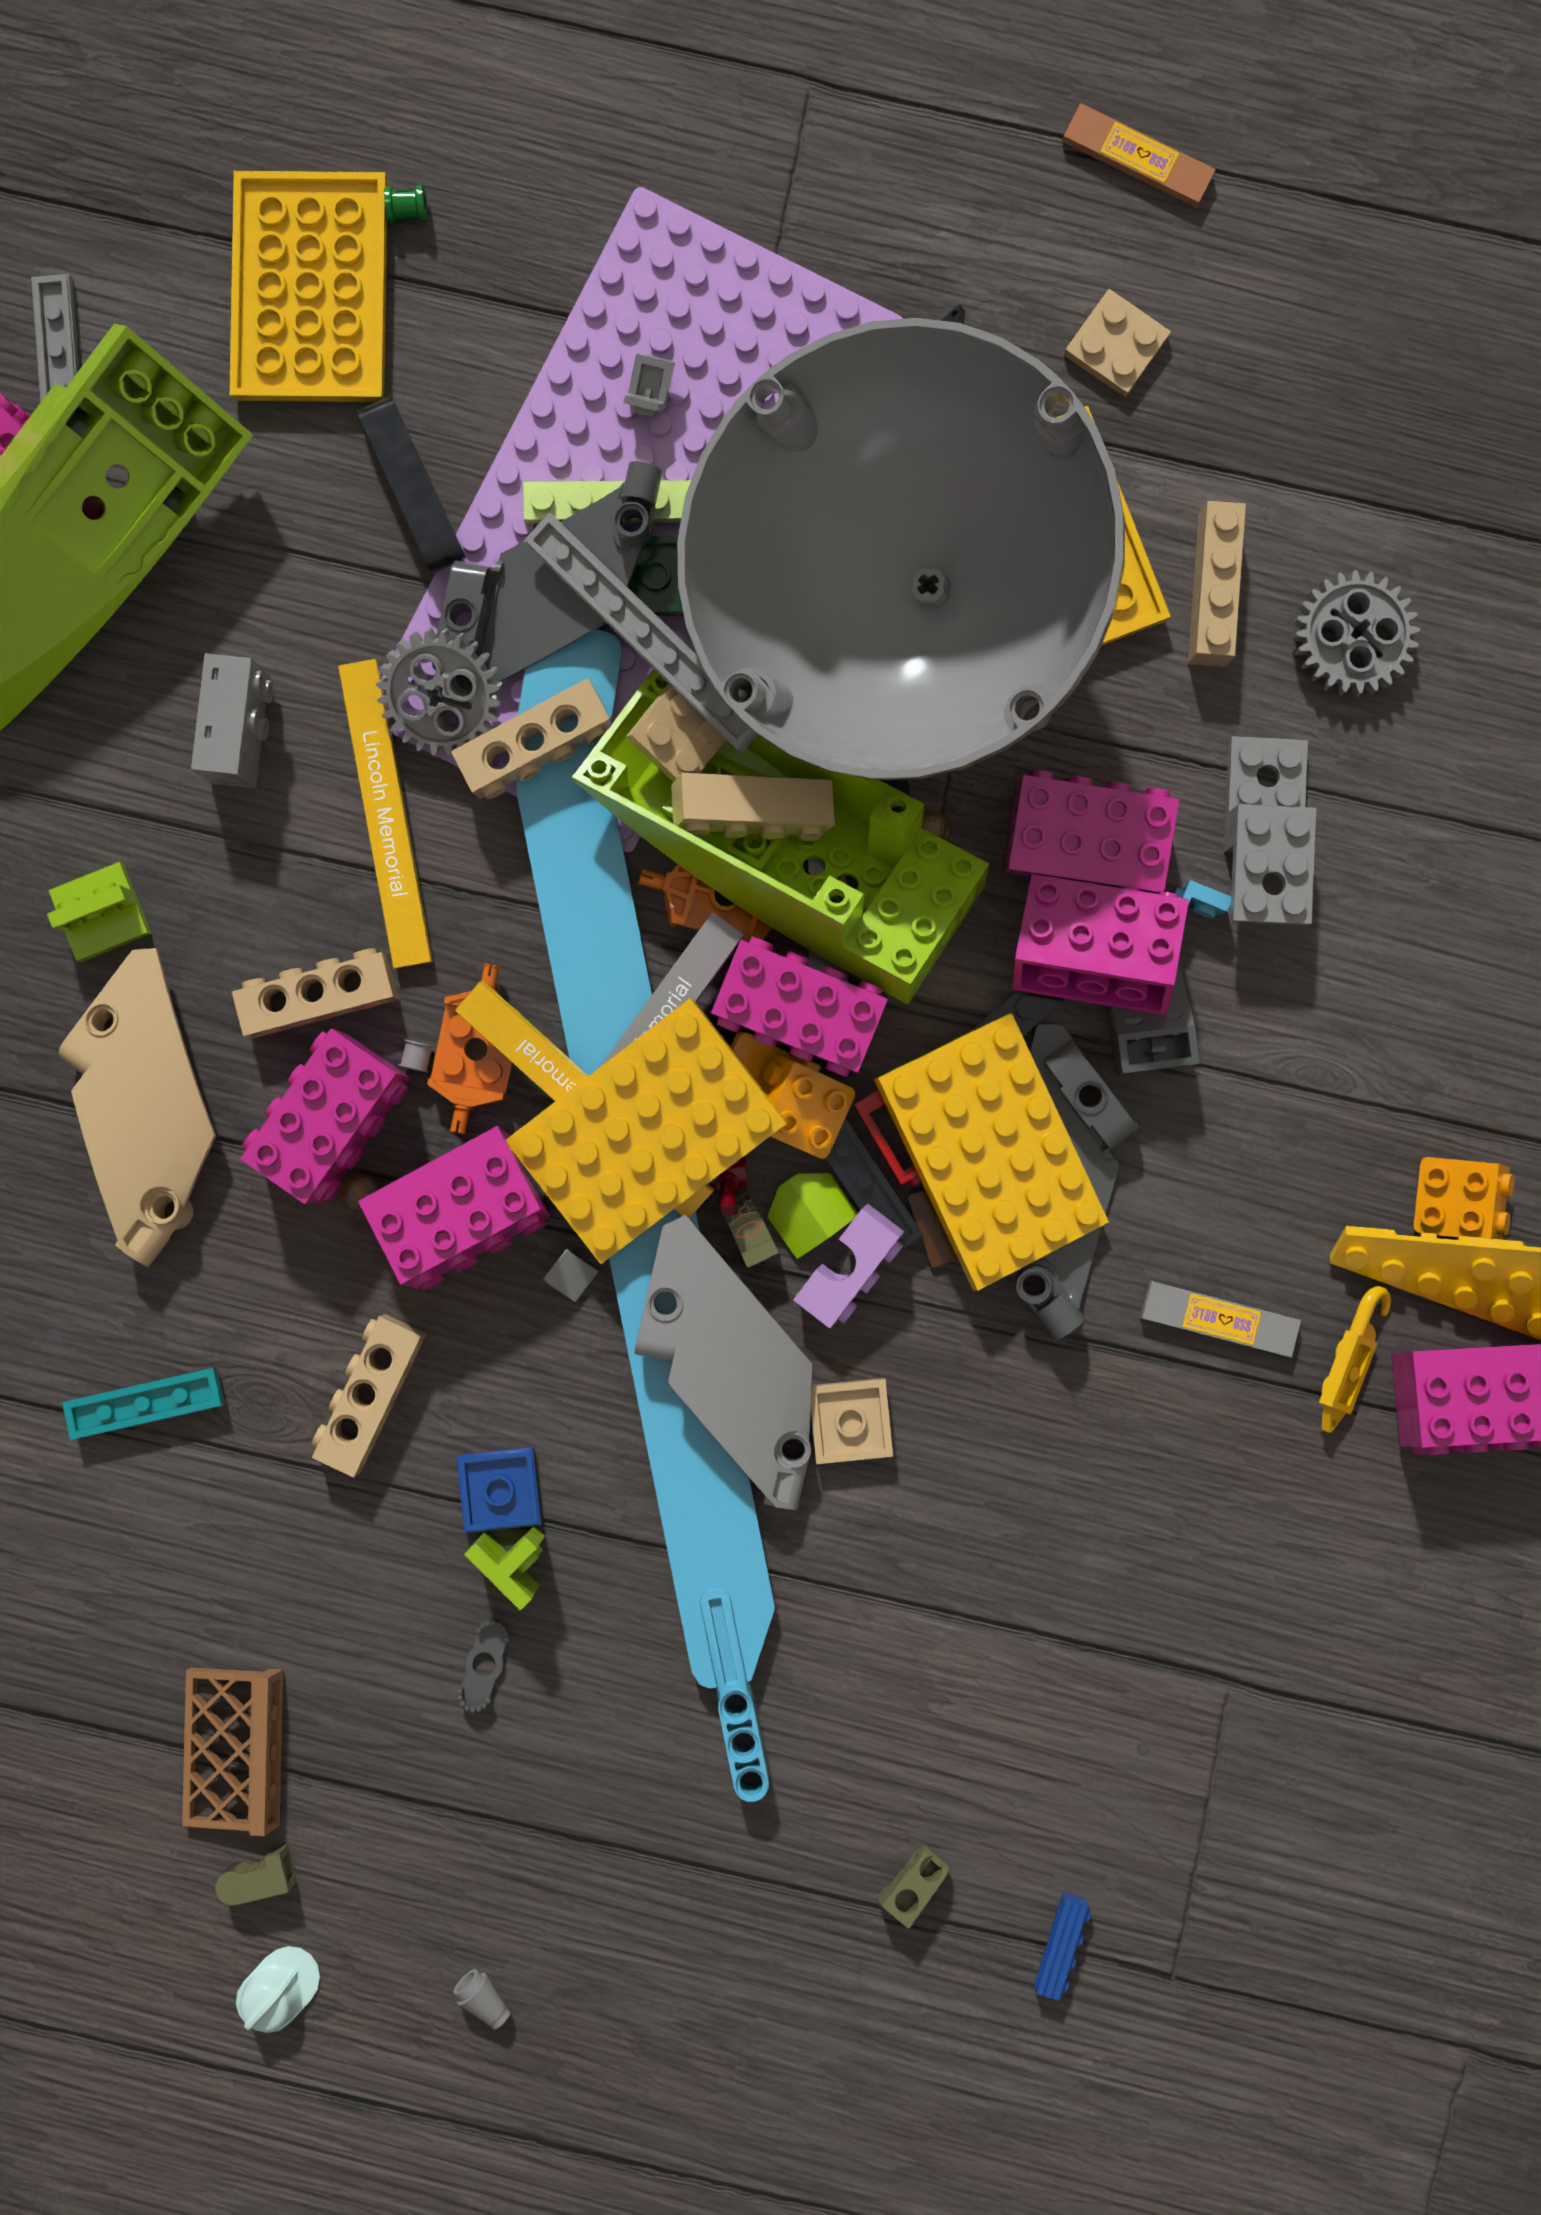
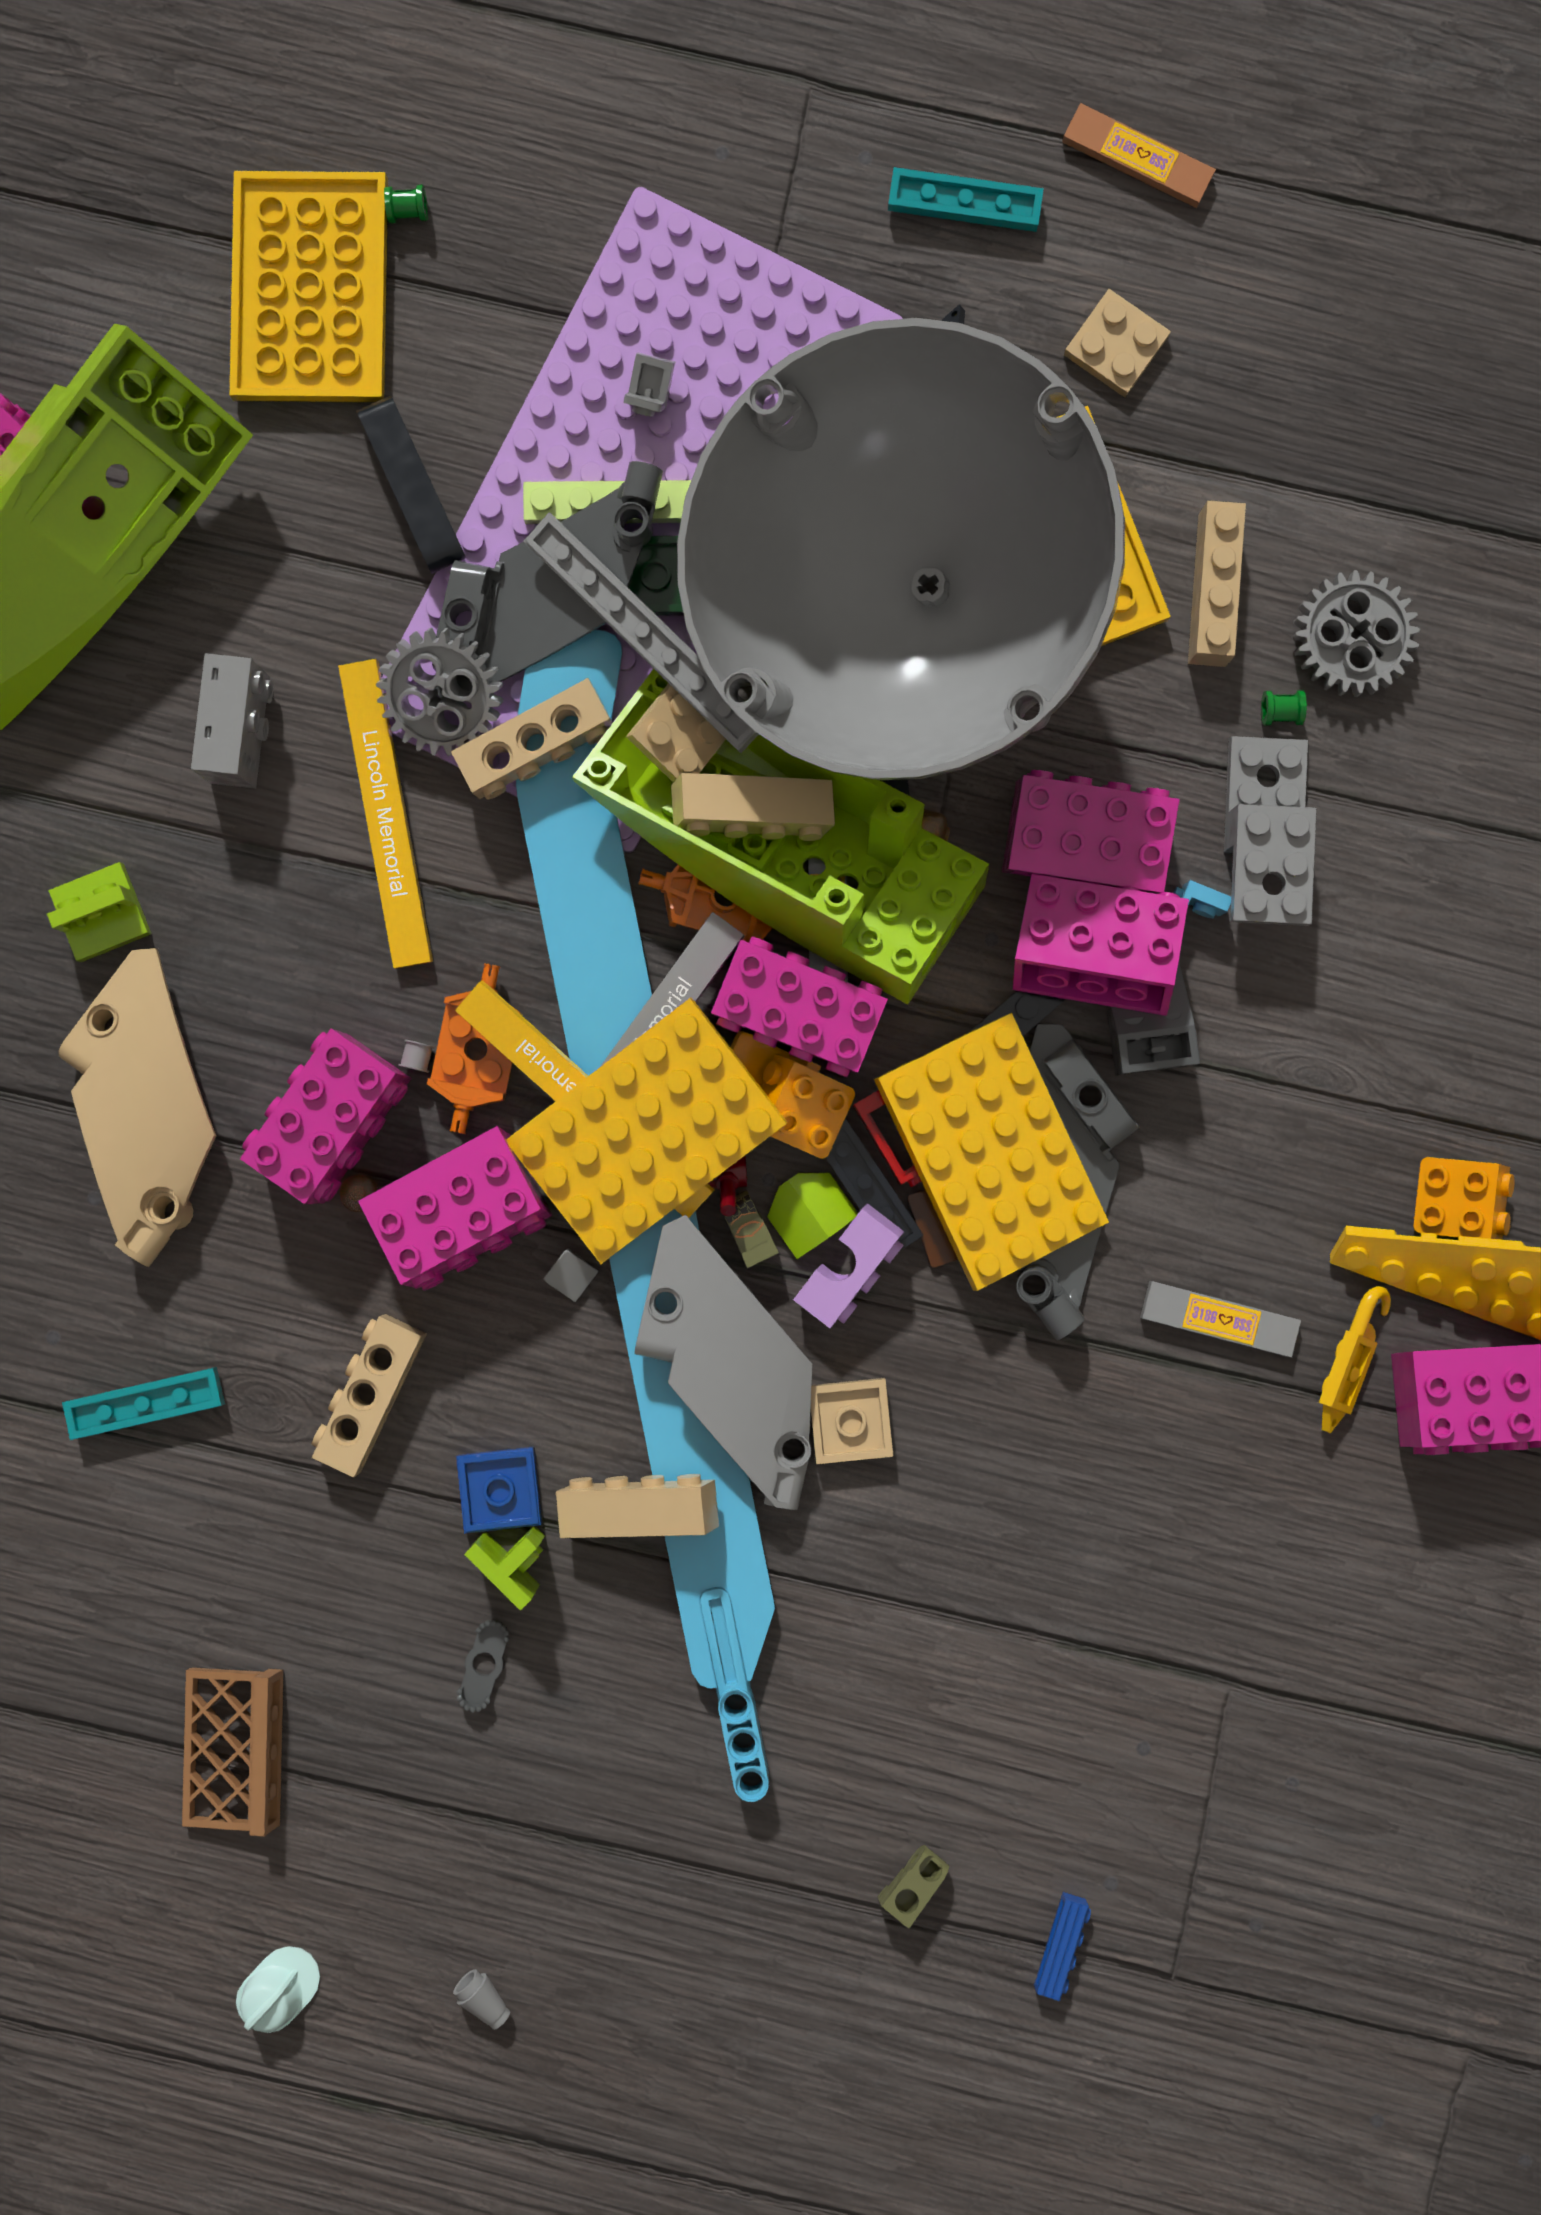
(55, 331): light grey tile -> none
(259, 1880): olive leg -> none
(375, 989): tan brick -> none
(637, 1508): none -> tan brick
(965, 199): none -> teal plate
(1283, 708): none -> green bush

